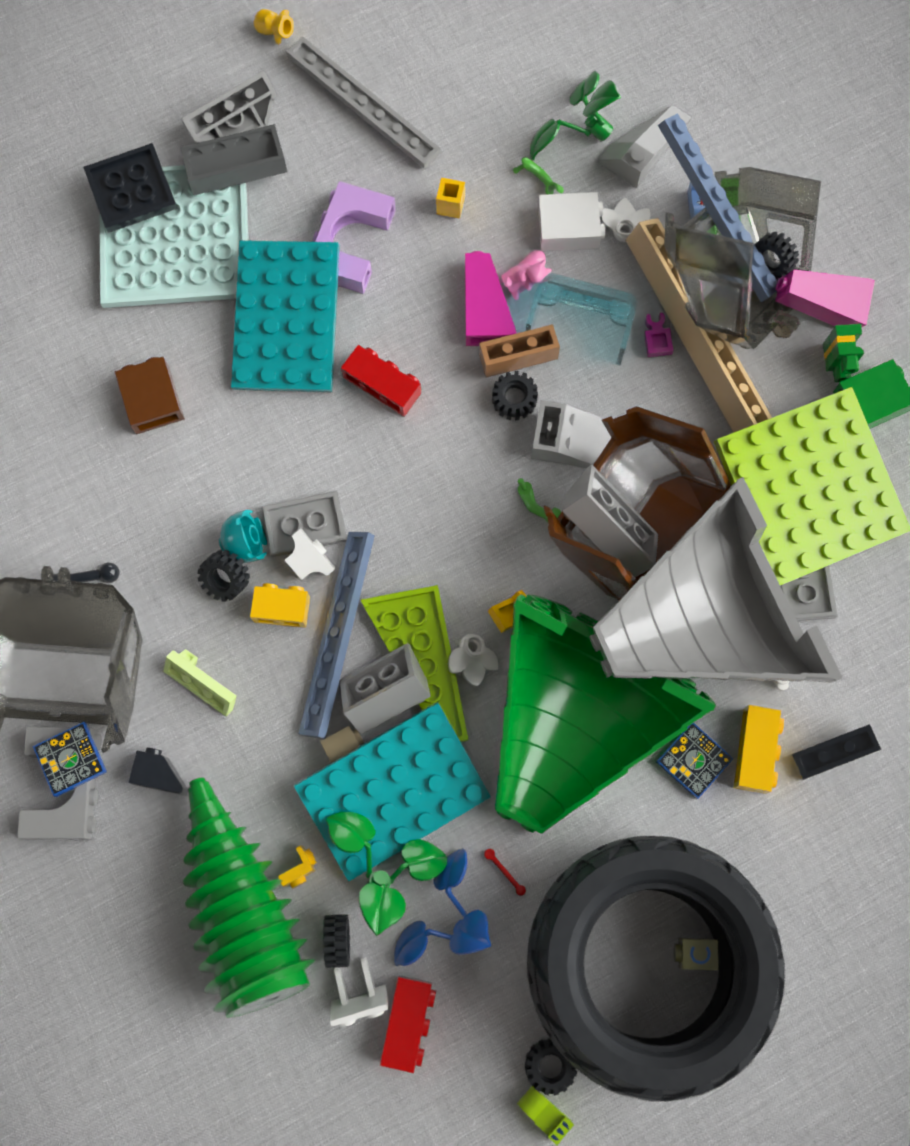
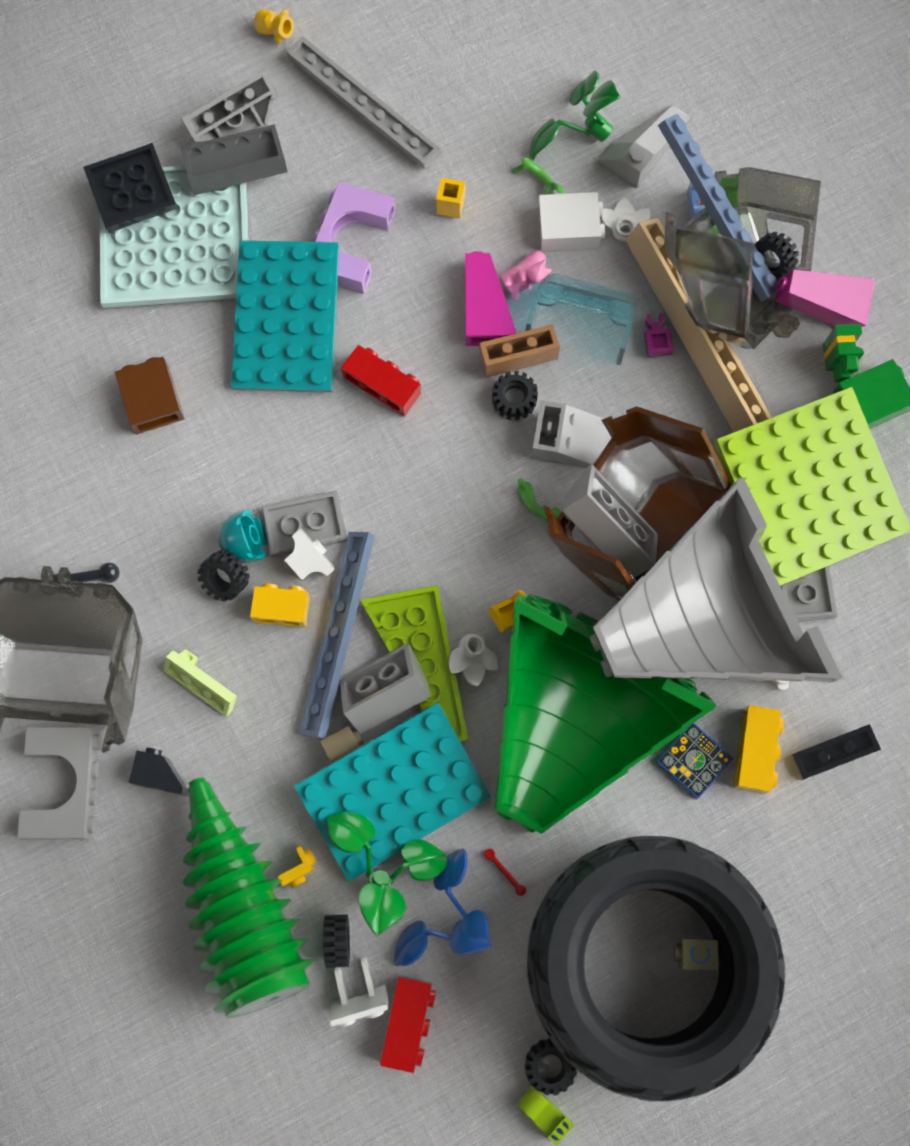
(69, 759): tile -> none

